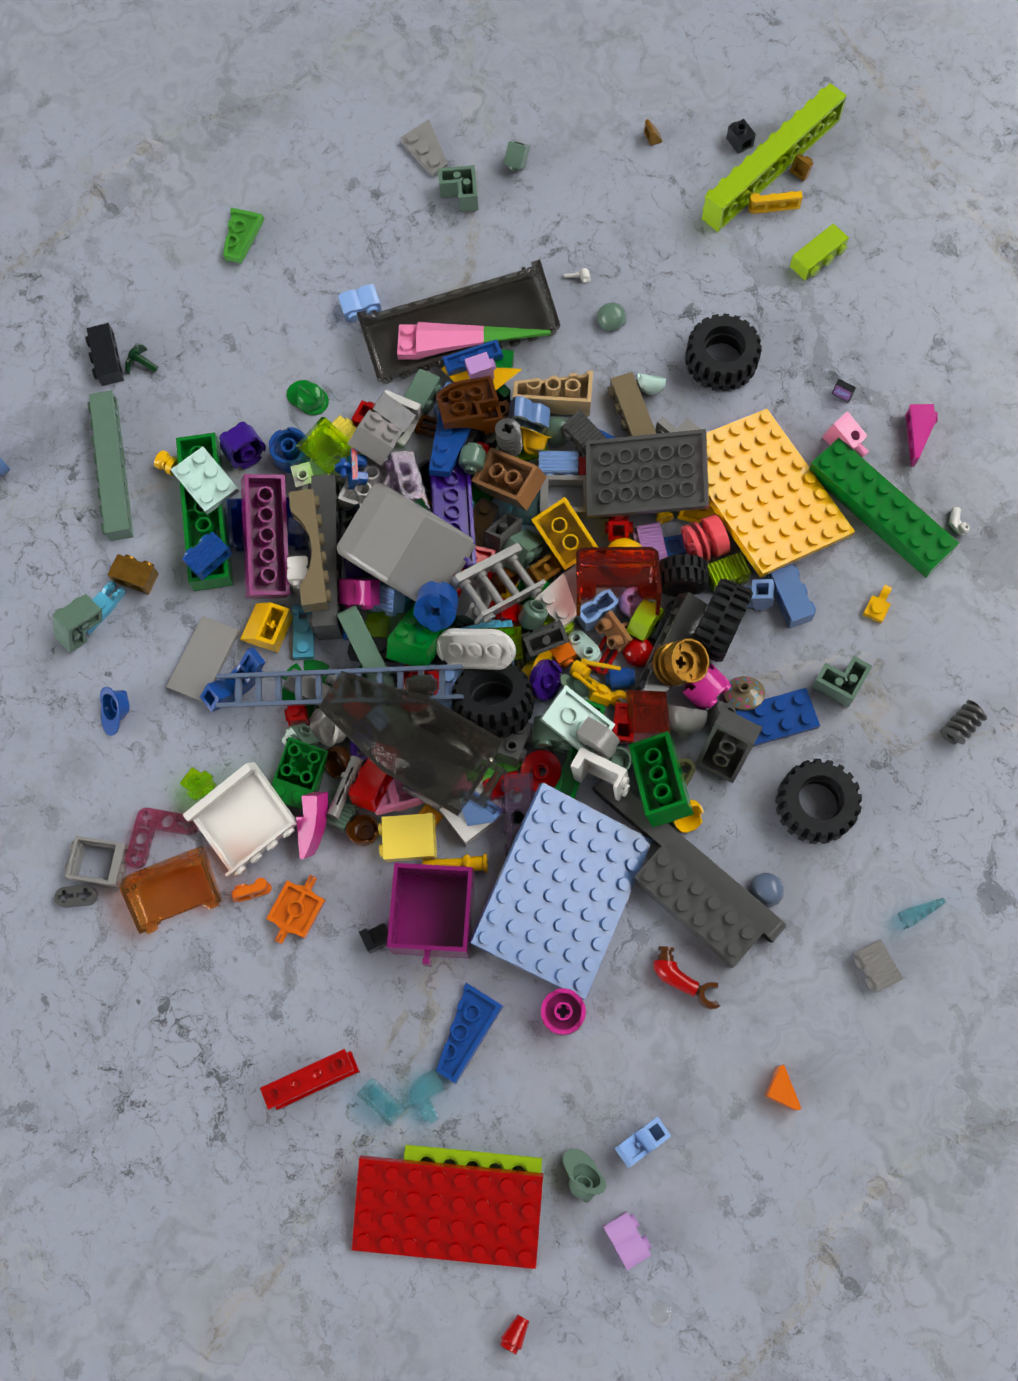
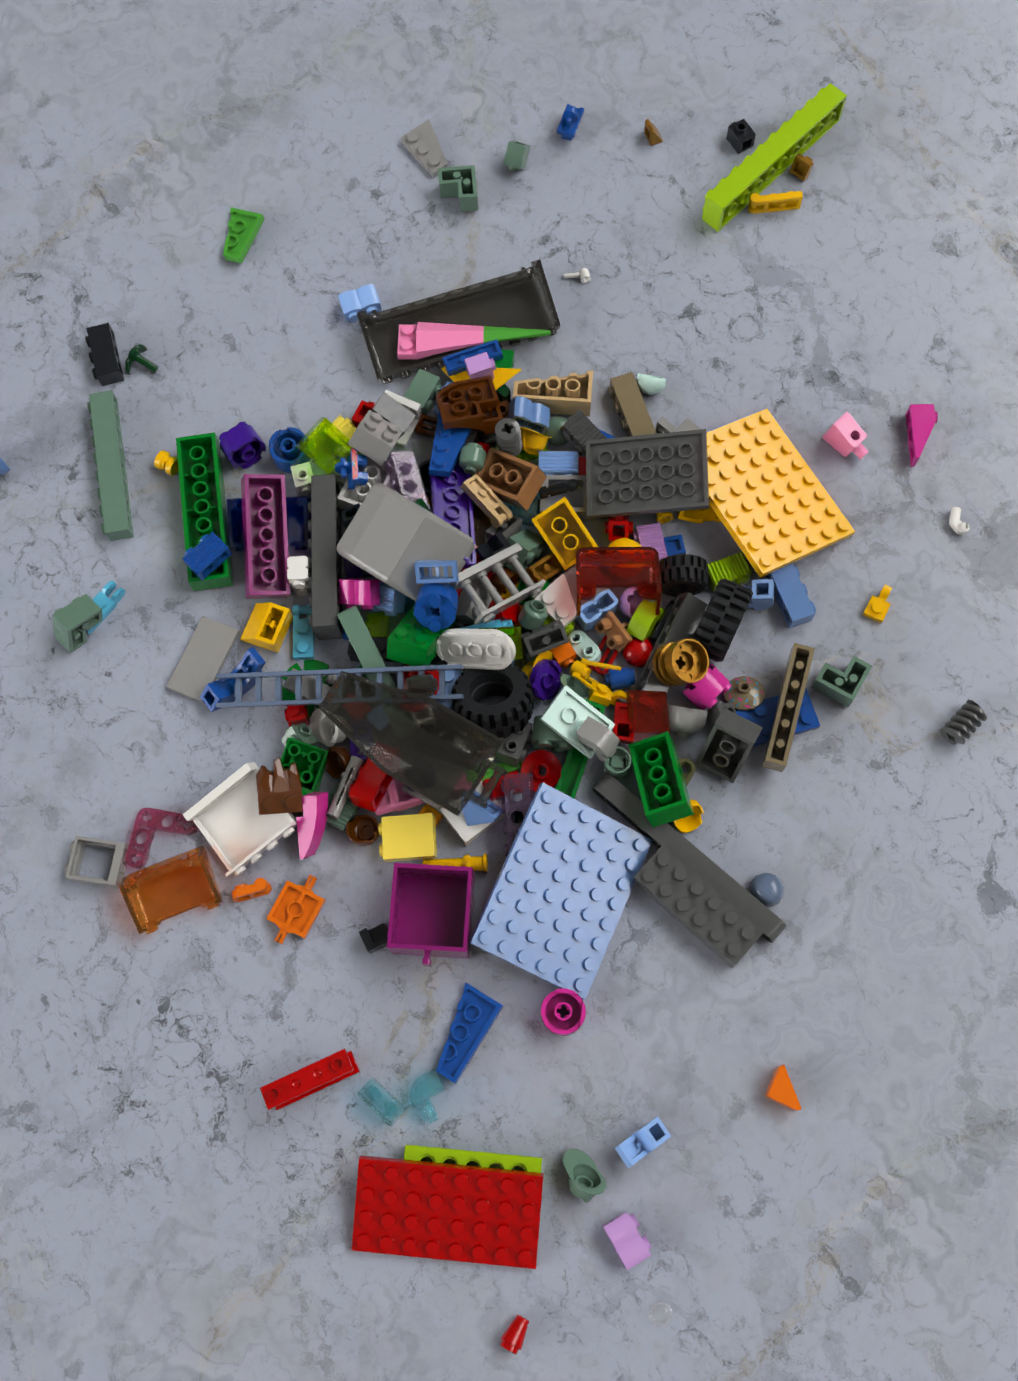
(75, 891): dark grey beam -> none
(113, 709): blue piece -> none
(133, 573): pearl gold brick -> none
(198, 783): clear neon green brick -> none
(205, 480): light aqua plate -> none
(279, 789): none -> reddish brown plate
(308, 397): green piece -> none
(313, 587): dark tan arch -> none
(422, 579): none -> medium blue slope
(487, 500): none -> tan plate
(494, 545): none -> black panel
(558, 488): none -> black axle
(570, 122): none -> blue hips
(590, 763): white panel -> none
(611, 316): sand green hair -> none
(670, 973): red piece -> none
(706, 538): coral wheel -> none
(727, 331): black tyre -> none
(788, 707): none -> dark tan brick
(819, 252): lime brick -> none
(837, 782): black tyre -> none
(843, 390): tile -> none
(878, 966): light grey brick -> none
(883, 507): green brick -> none
(915, 914): clear light blue slope -> none

